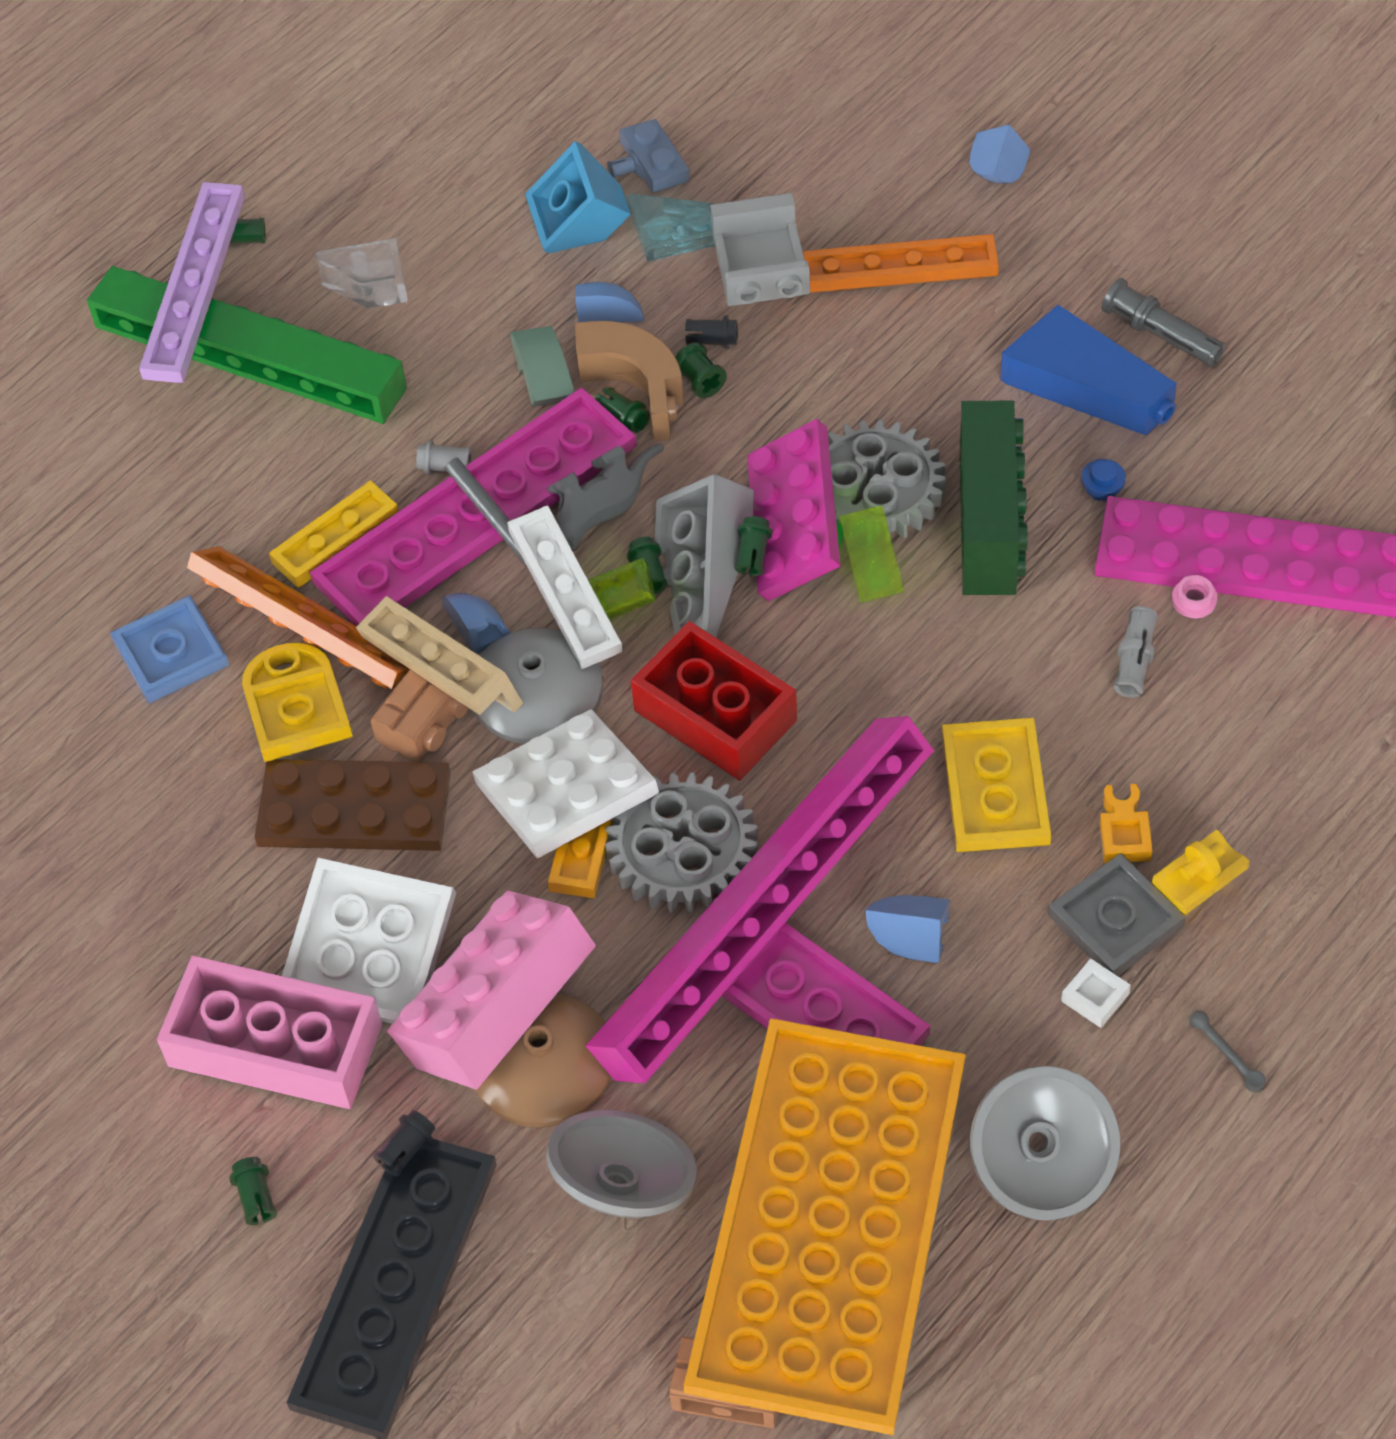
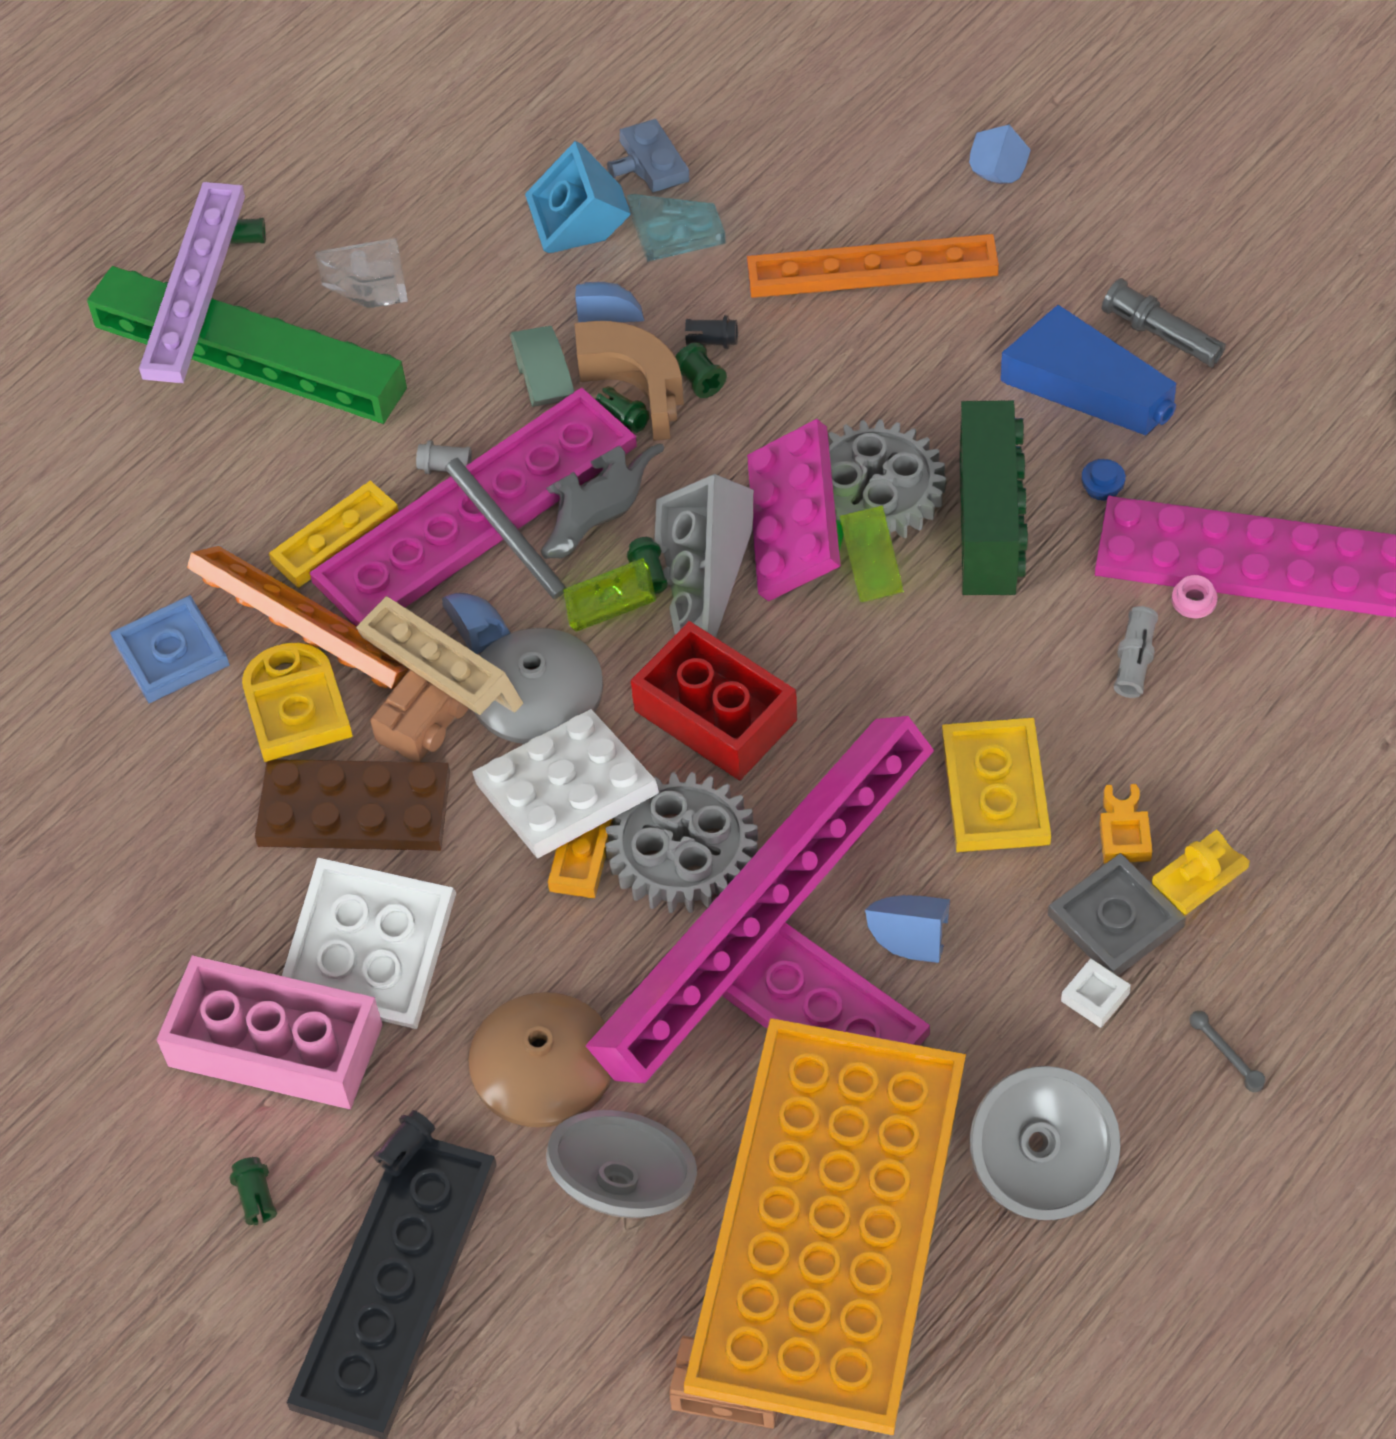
(491, 988): bright pink brick -> none
(565, 587): white plate -> none
(754, 537): dark green pin -> none
(759, 249): light grey panel -> none

